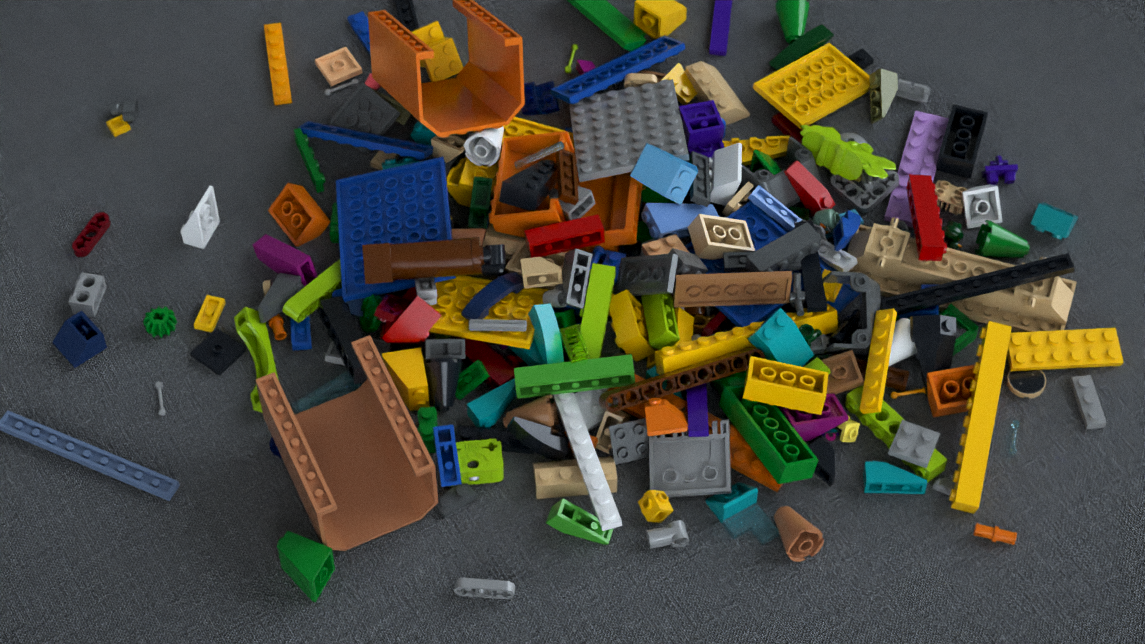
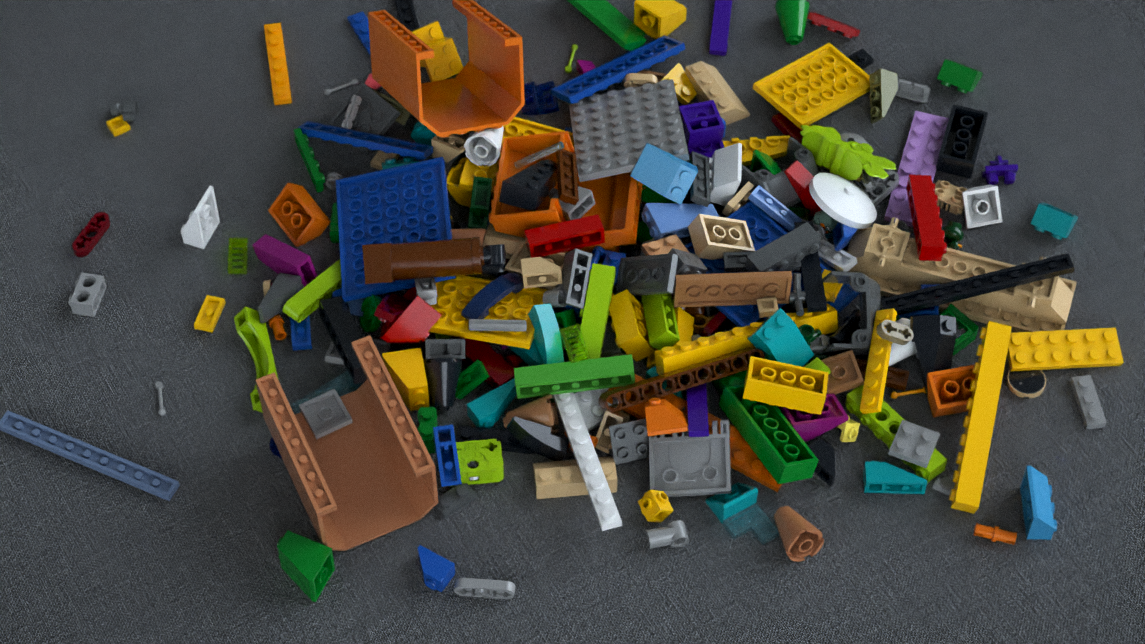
(79, 339): dark blue slope -> none
(160, 321): green gear -> none
(218, 351): black plate -> none
(238, 243): none -> clear neon green slope
(325, 414): none -> light grey plate
(331, 180): none -> light grey bush
(338, 66): light nougat plate -> none
(351, 112): none -> light grey axle
(435, 569): none -> blue slope
(577, 522): bright green slope -> none
(767, 306): none -> tan plate
(802, 46): dark green slope -> none
(831, 436): tile -> none
(833, 25): none -> red plate
(842, 200): none -> white dish
(895, 330): none -> dark tan beam
(959, 75): none -> green slope
(1000, 242): green cone -> none
(1015, 424): clear light blue hinge -> none
(1037, 505): none -> dark azure slope

